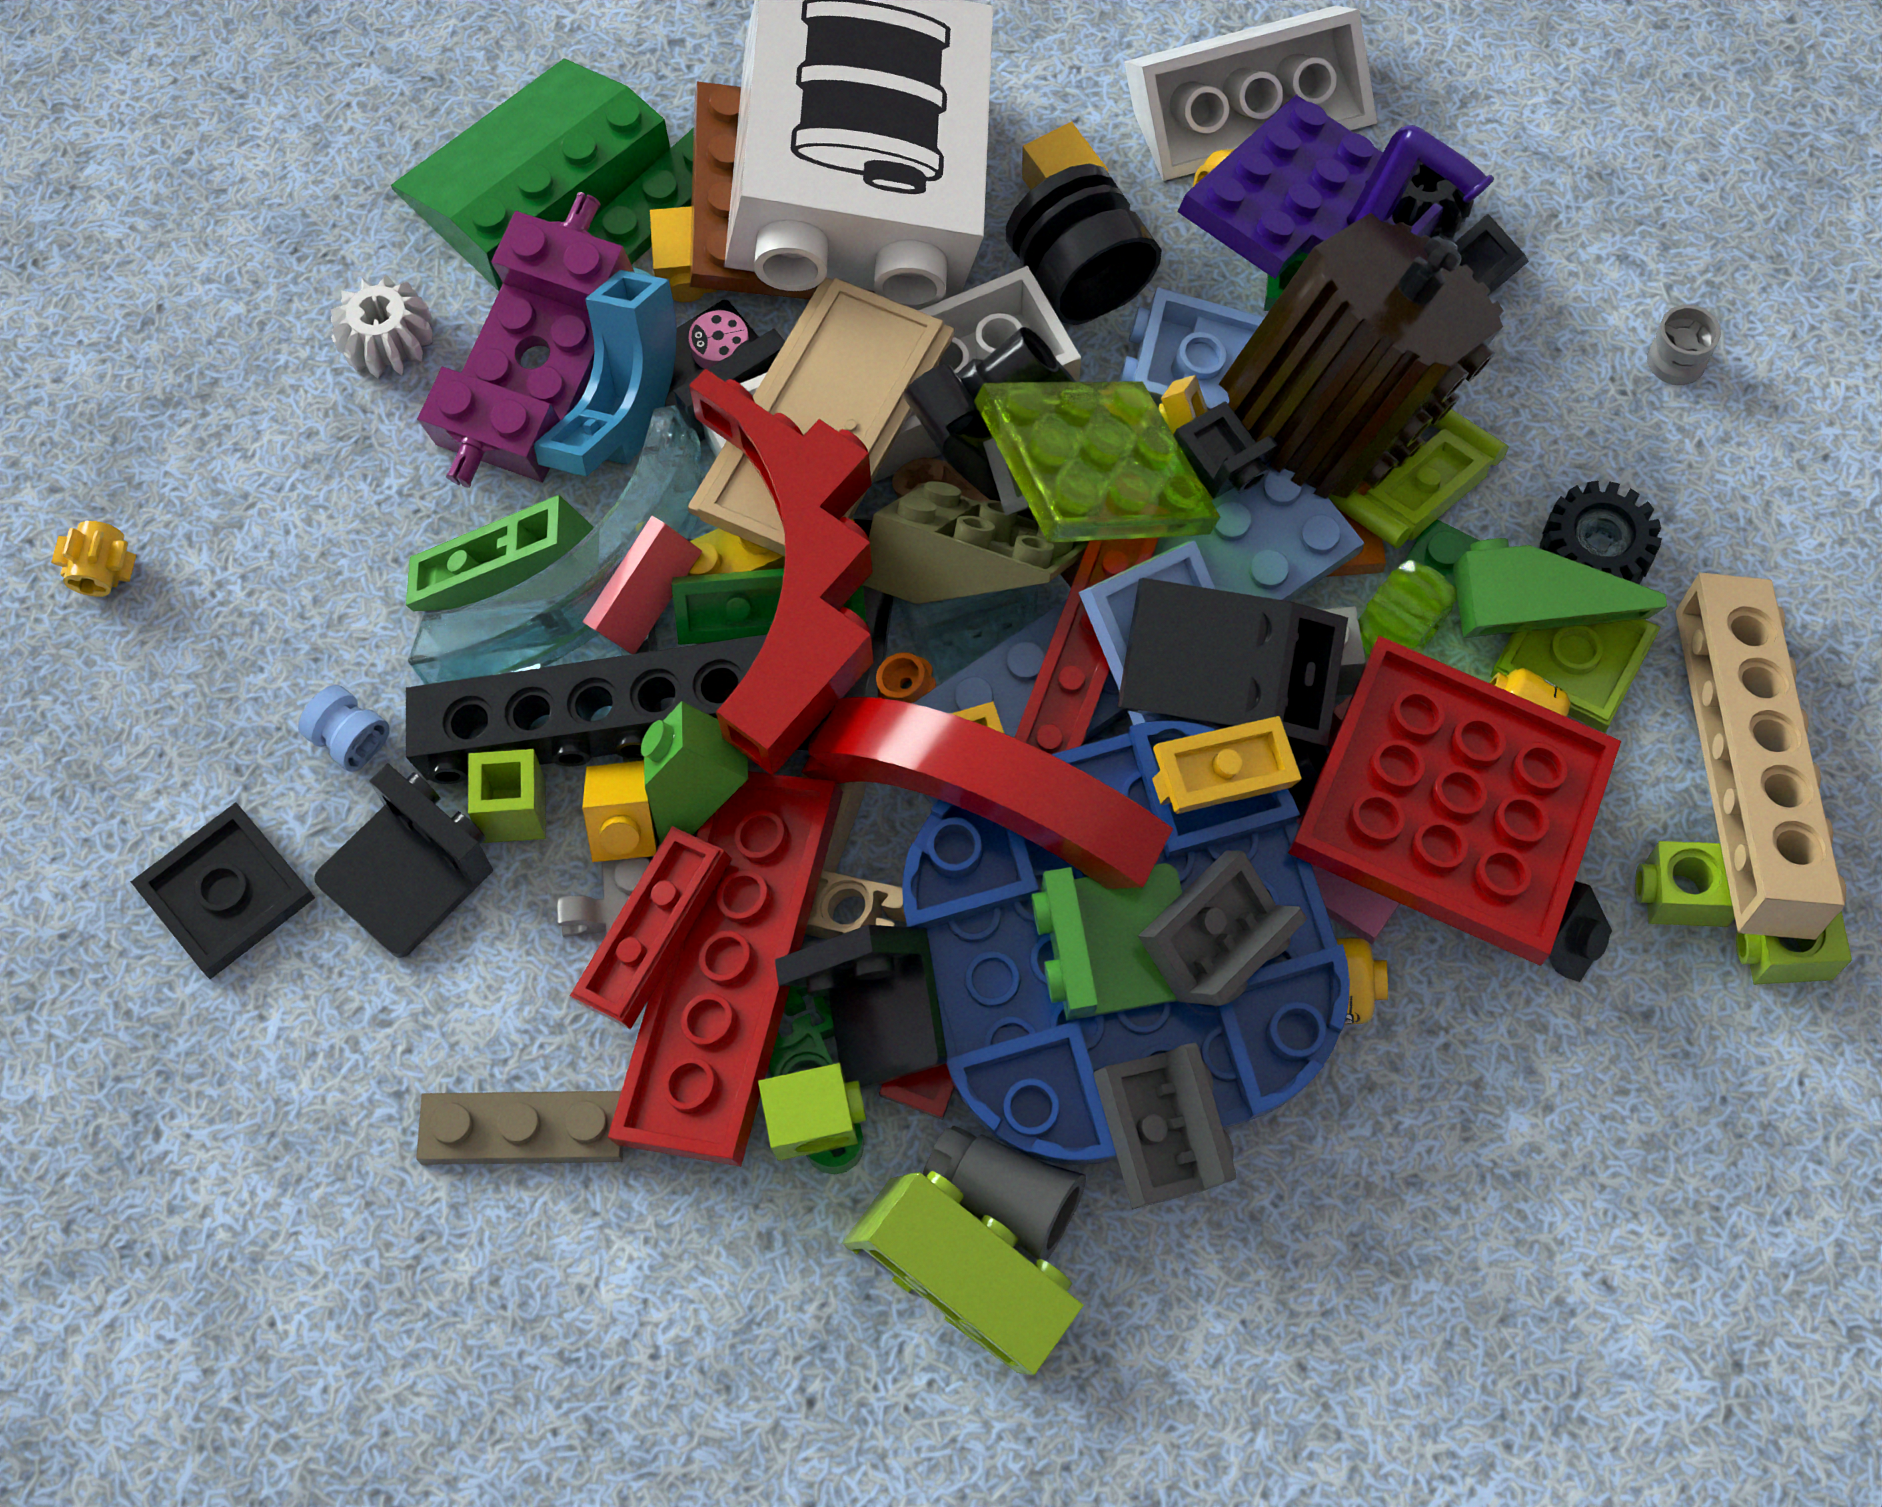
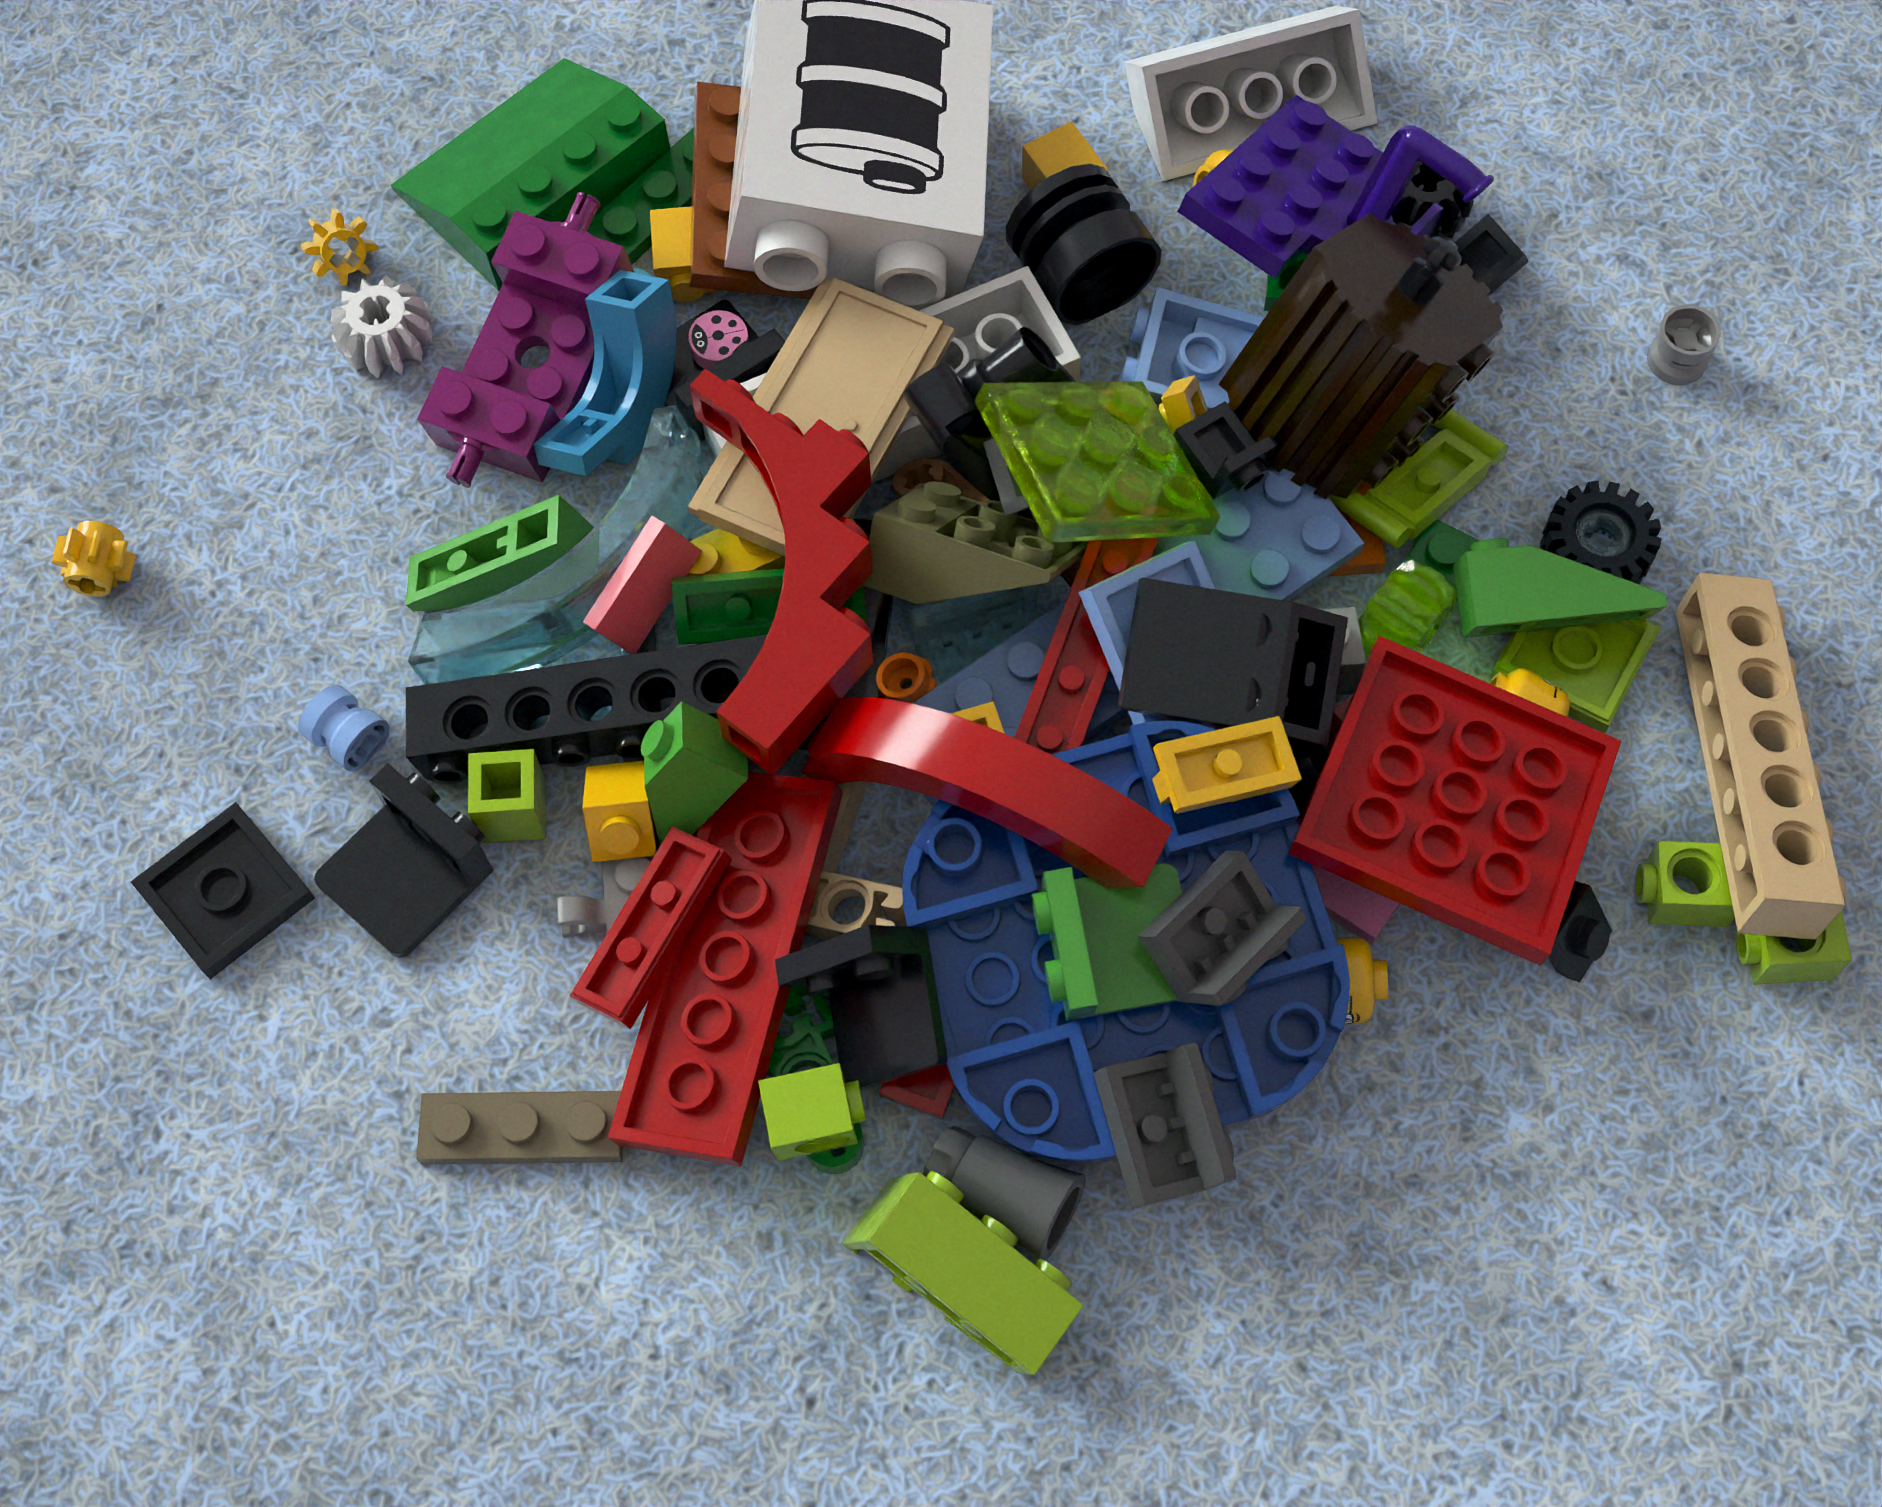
(351, 235): none -> yellow gear

